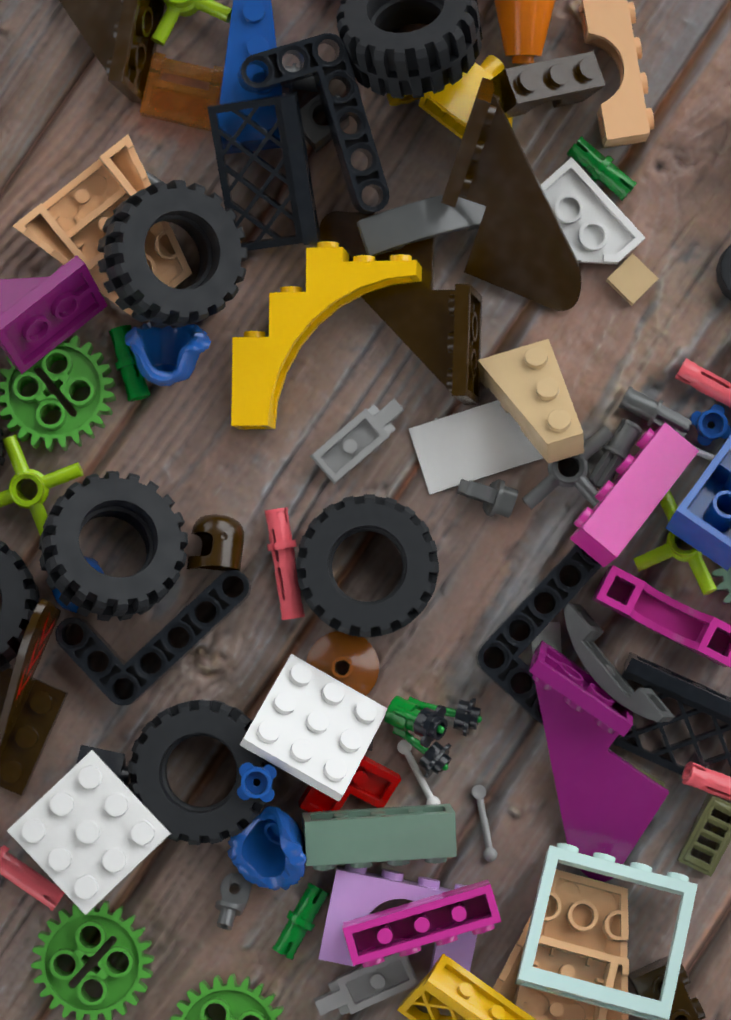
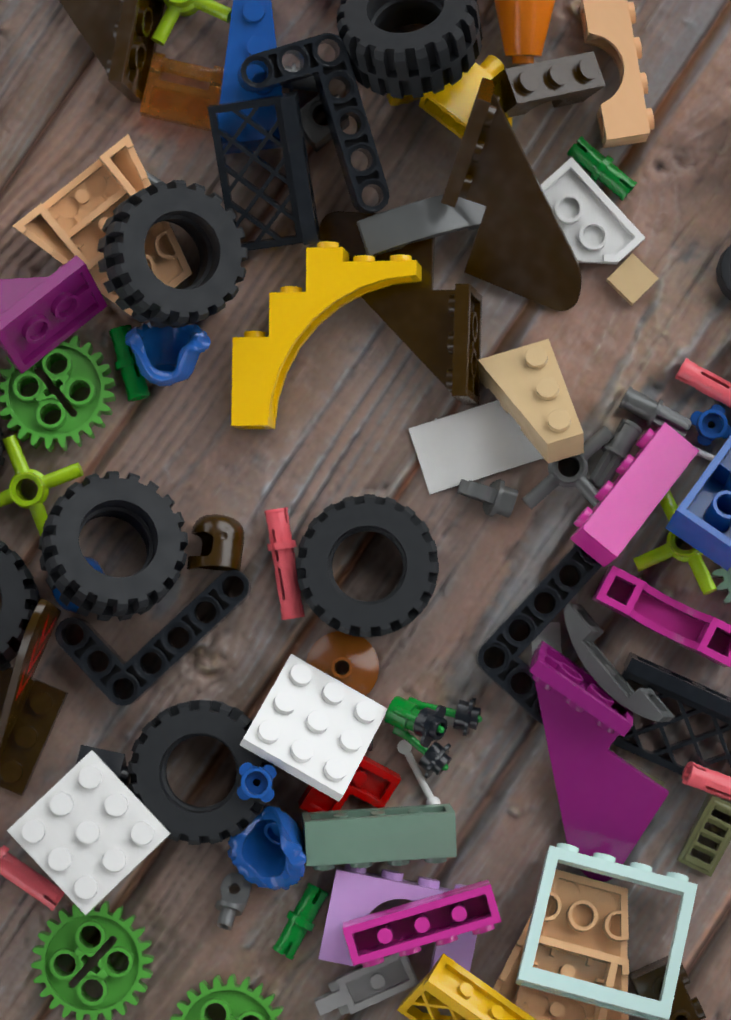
(356, 440): light grey hinge -> none
(479, 793): light grey hinge -> none

